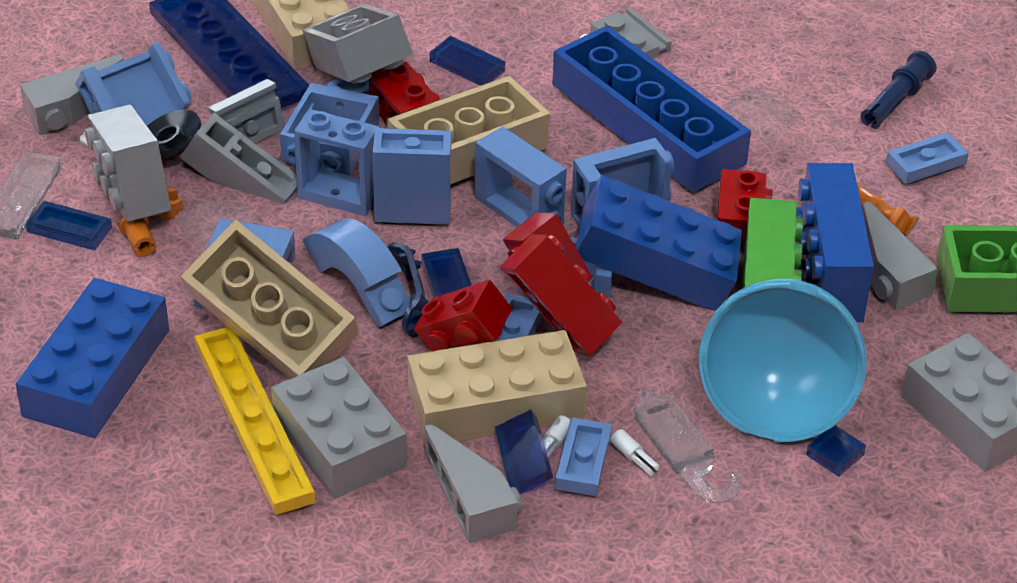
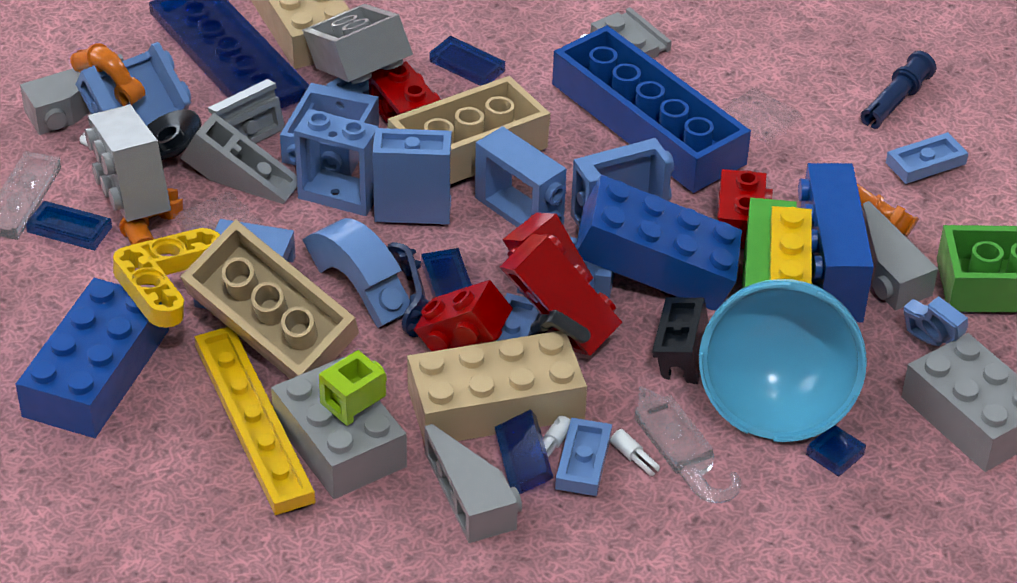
(127, 88): none -> orange piece
(153, 270): none -> yellow beam
(351, 386): none -> lime brick
(562, 323): none -> black piece
(680, 336): none -> black hinge
(791, 244): none -> yellow plate
(936, 322): none -> medium blue tile

